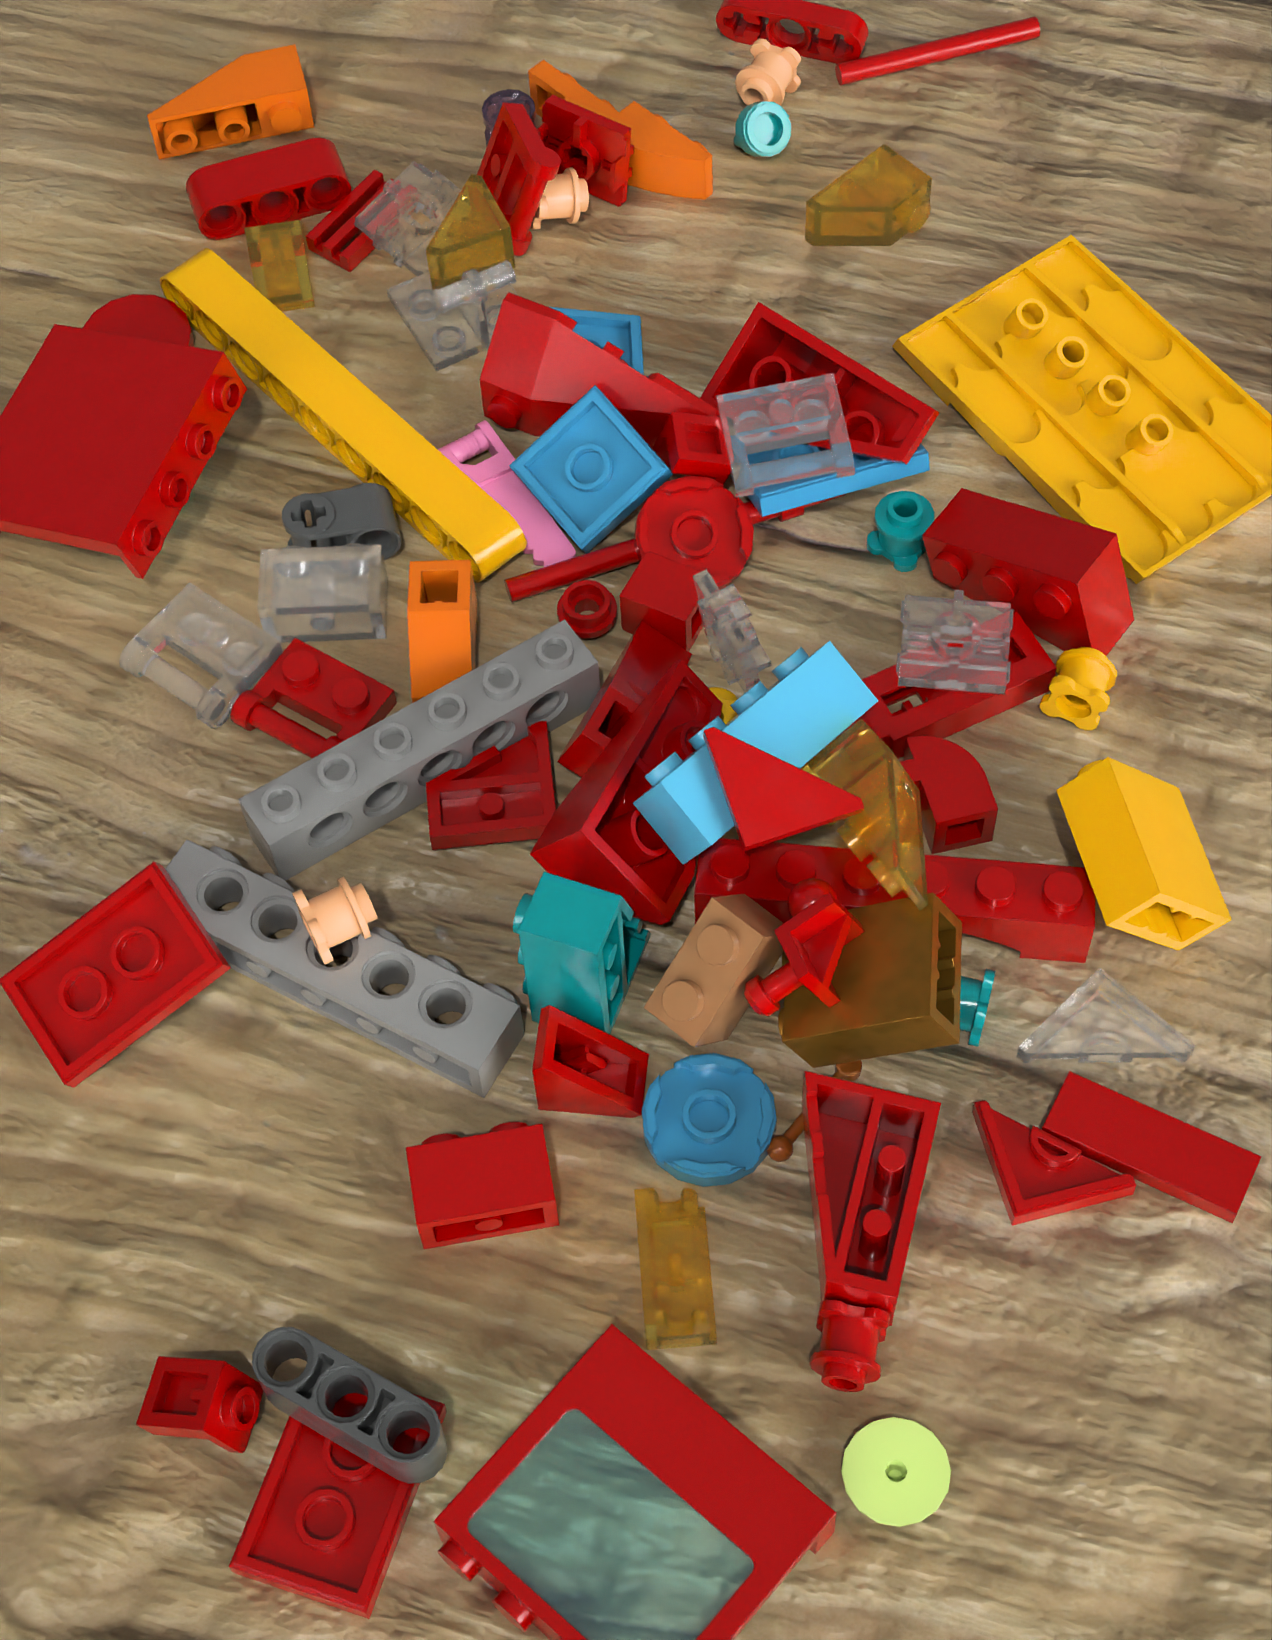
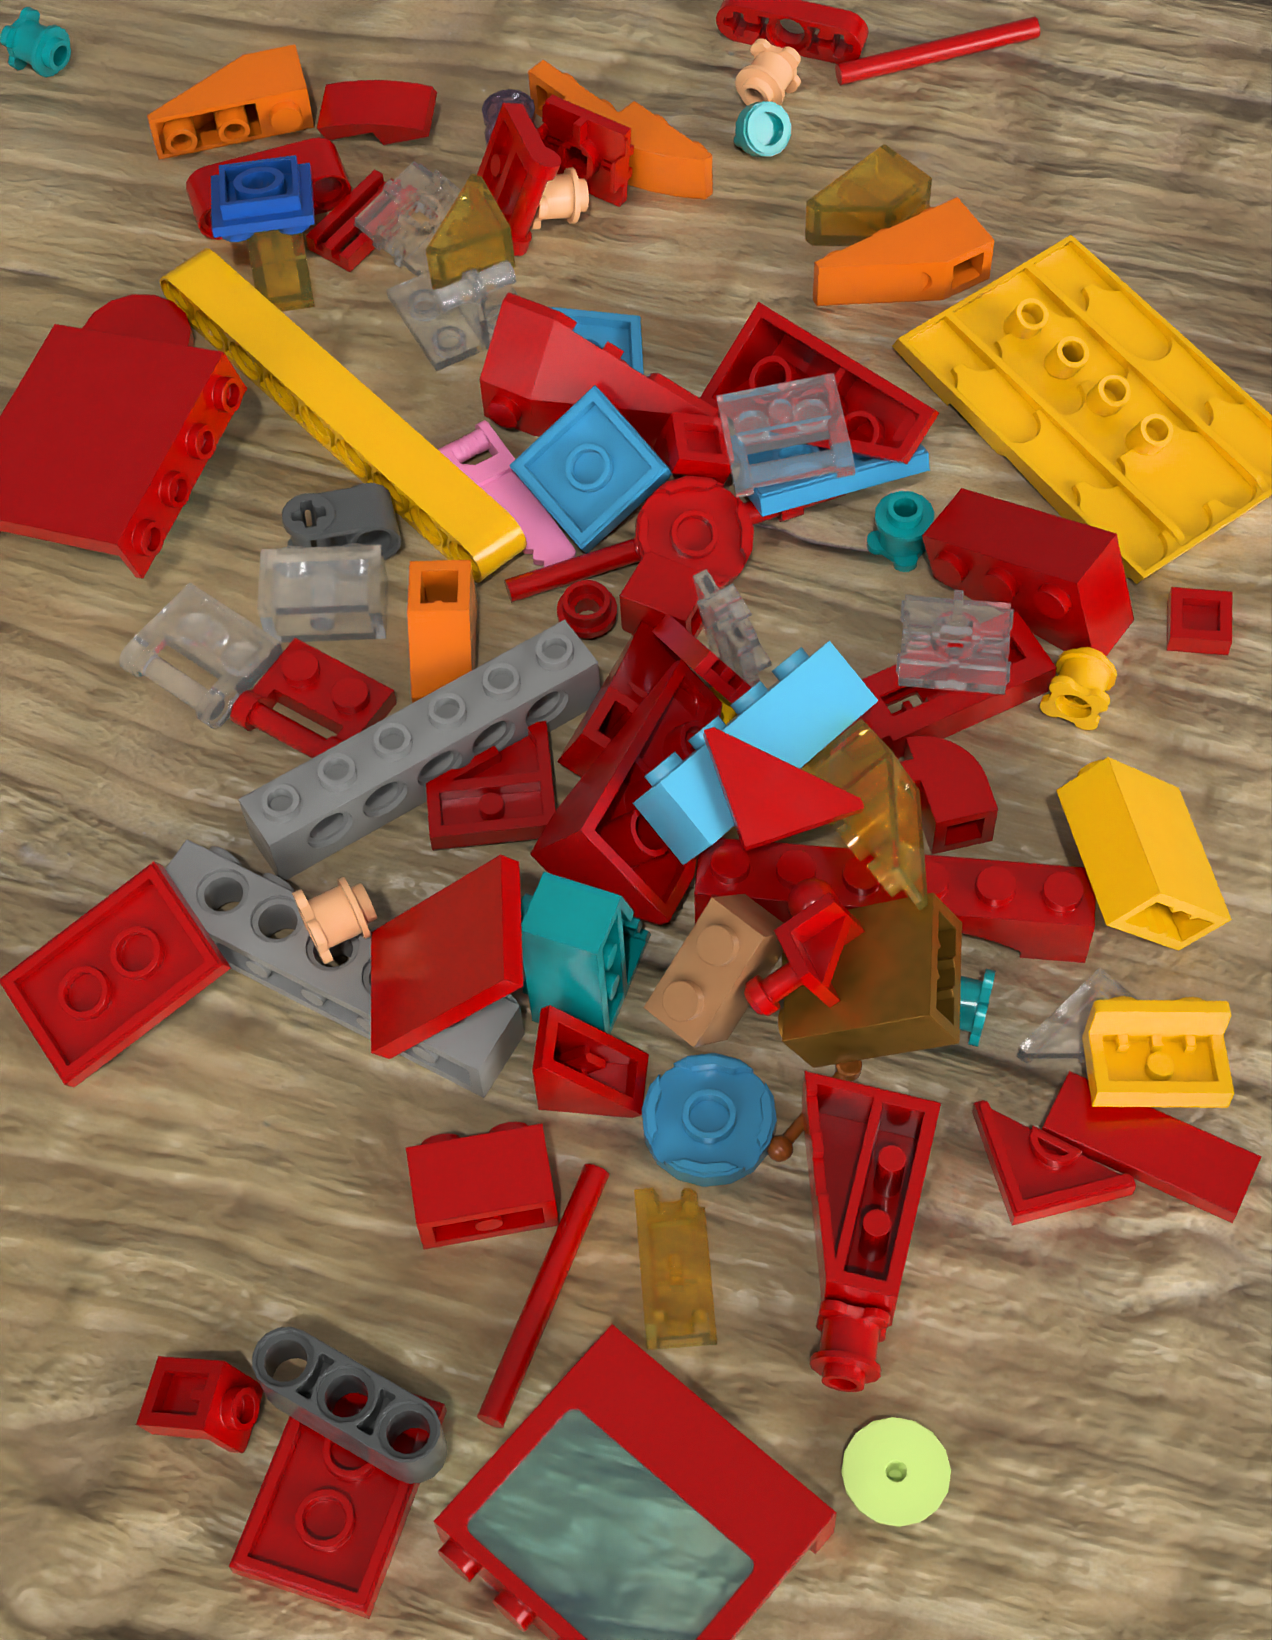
(36, 44): none -> teal brick
(261, 198): none -> blue piece
(382, 107): none -> red slope
(446, 957): none -> red tile
(543, 1296): none -> red bar
(700, 659): none -> red tile
(910, 262): none -> orange slope
(1158, 1053): none -> yellow bracket
(1199, 621): none -> red tile

